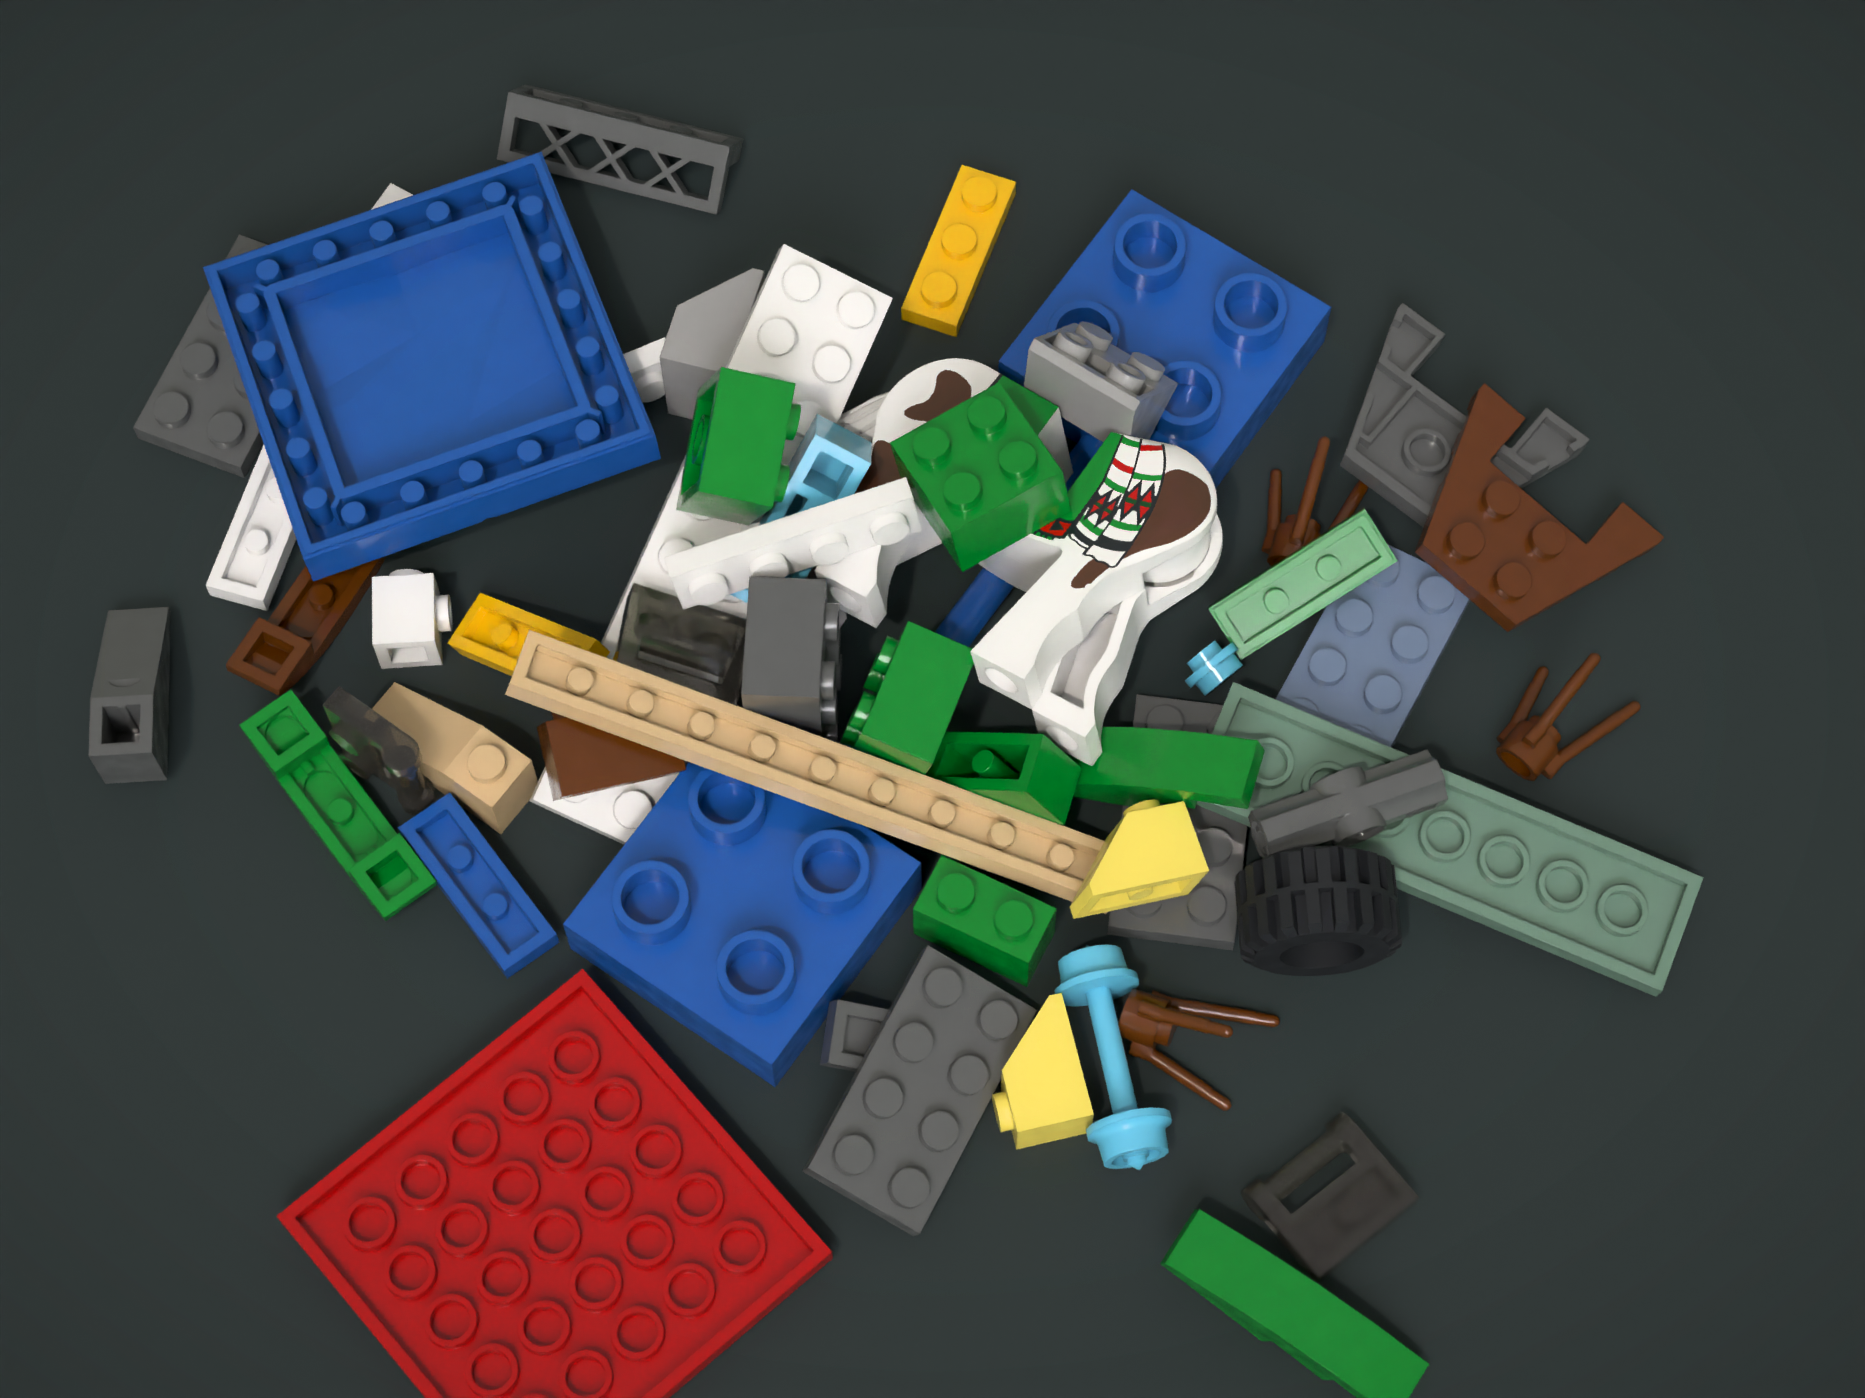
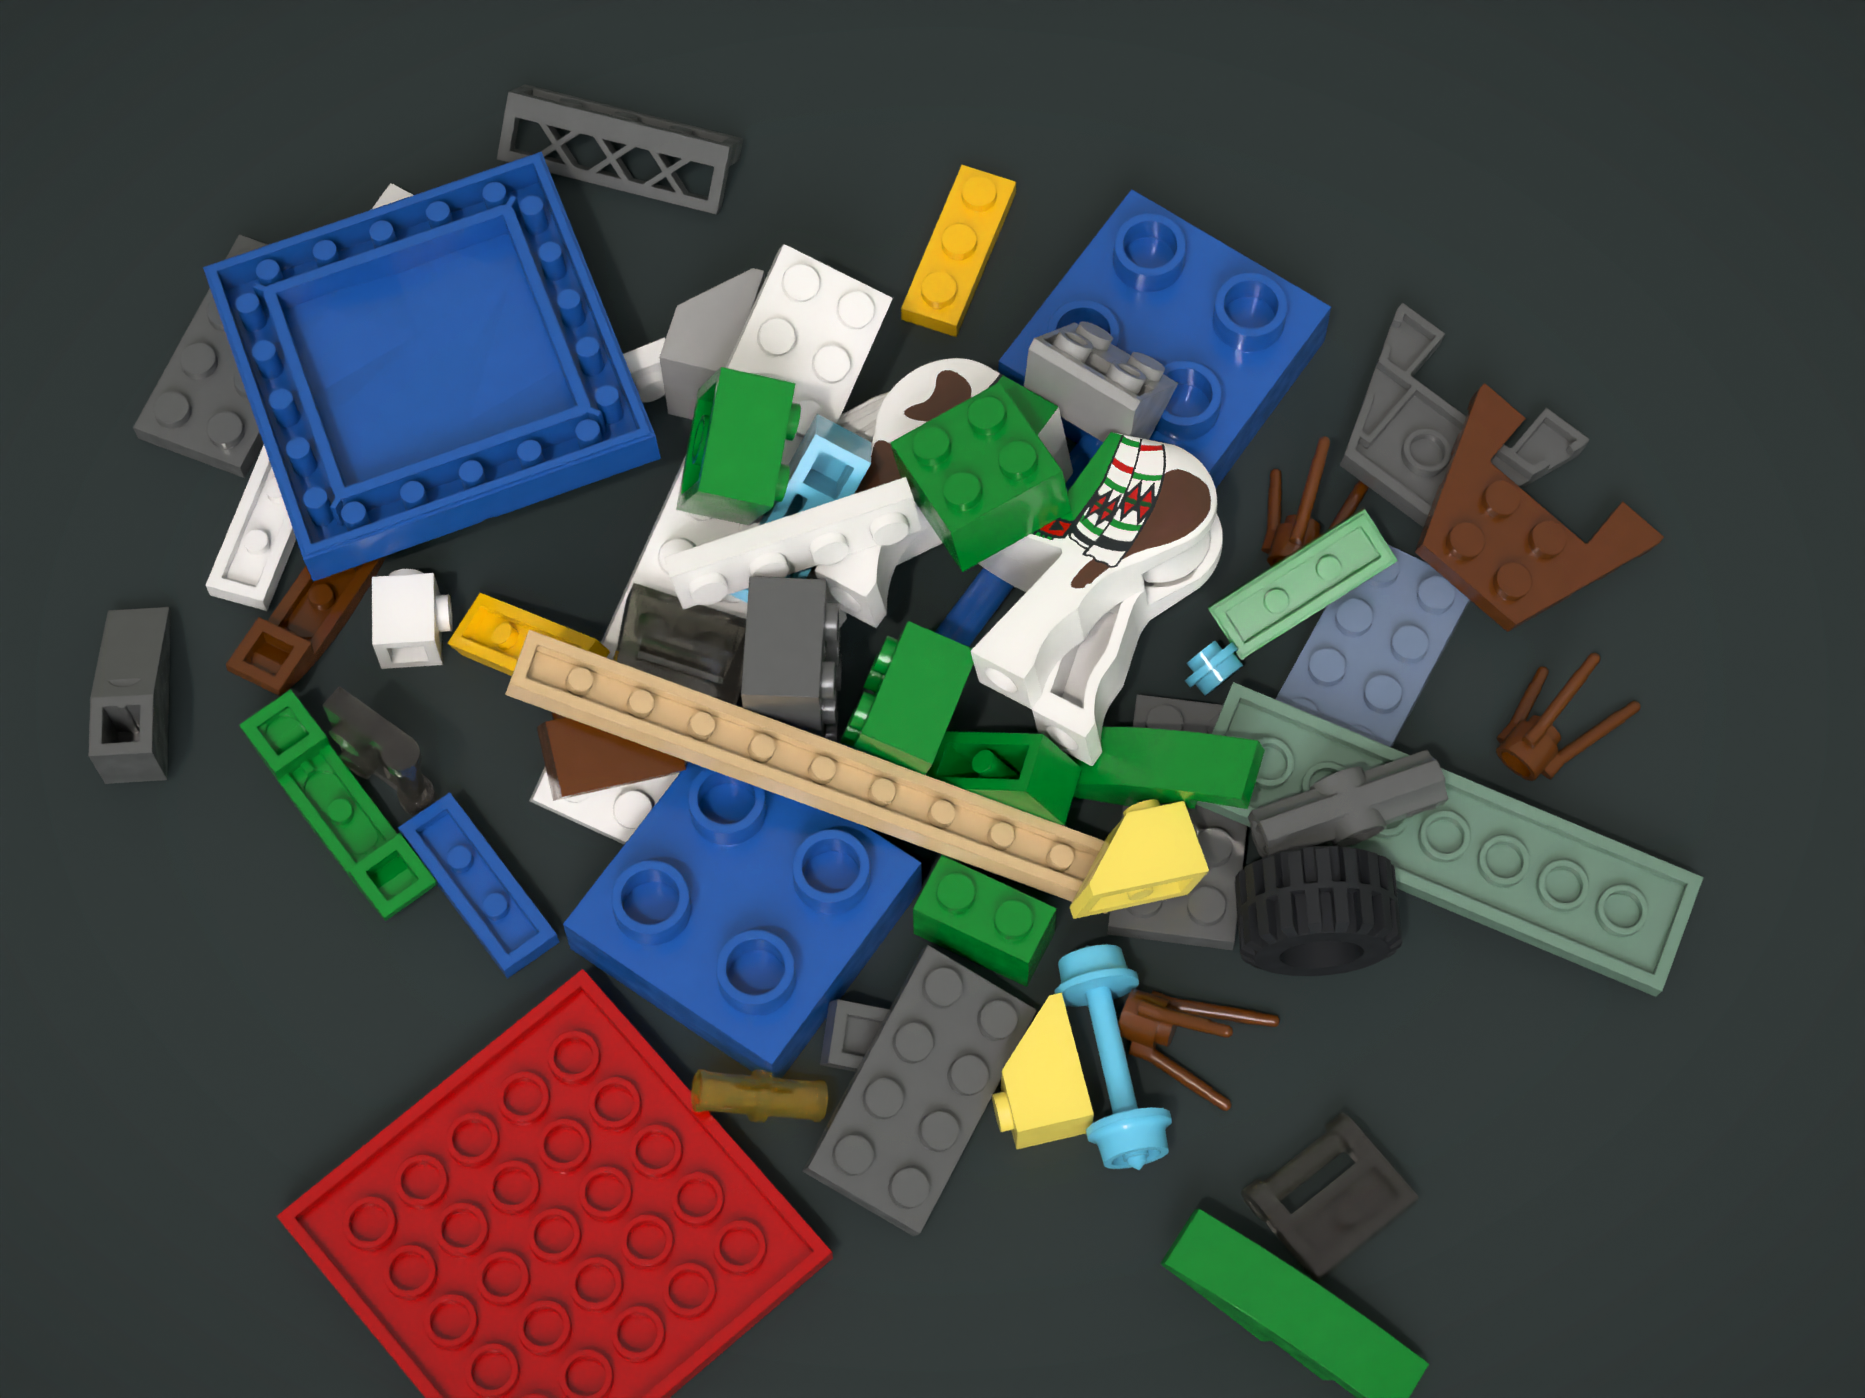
(463, 757): tan slope -> none
(759, 1095): none -> clear yellow pin

